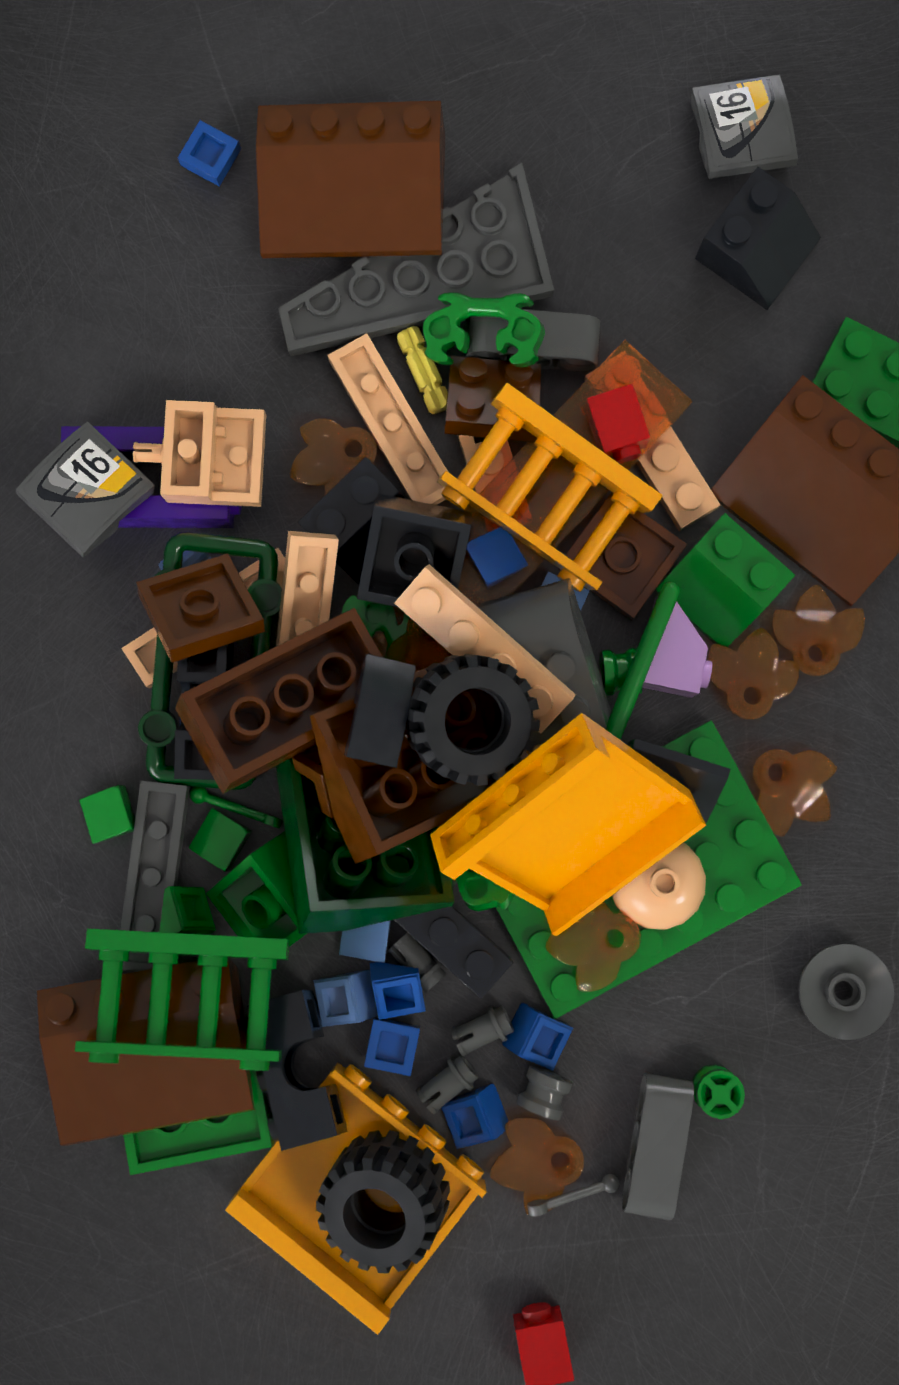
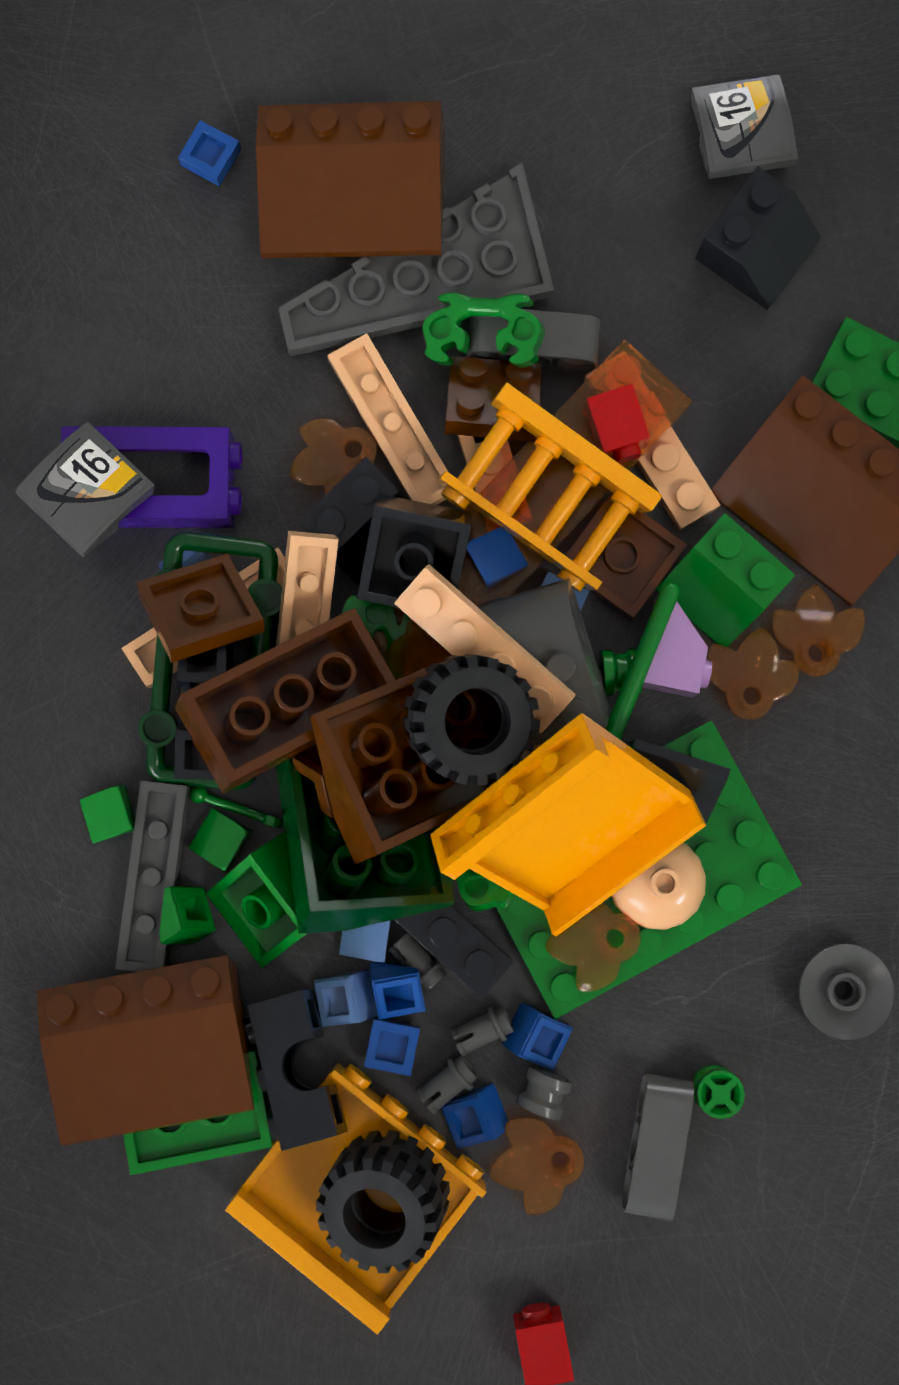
(163, 953): green fence -> none
(209, 454): light nougat plate -> none
(380, 710): black slope -> none
(423, 369): light yellow axle -> none
(609, 1184): dark grey hinge -> none
(797, 792): clear orange plate -> none

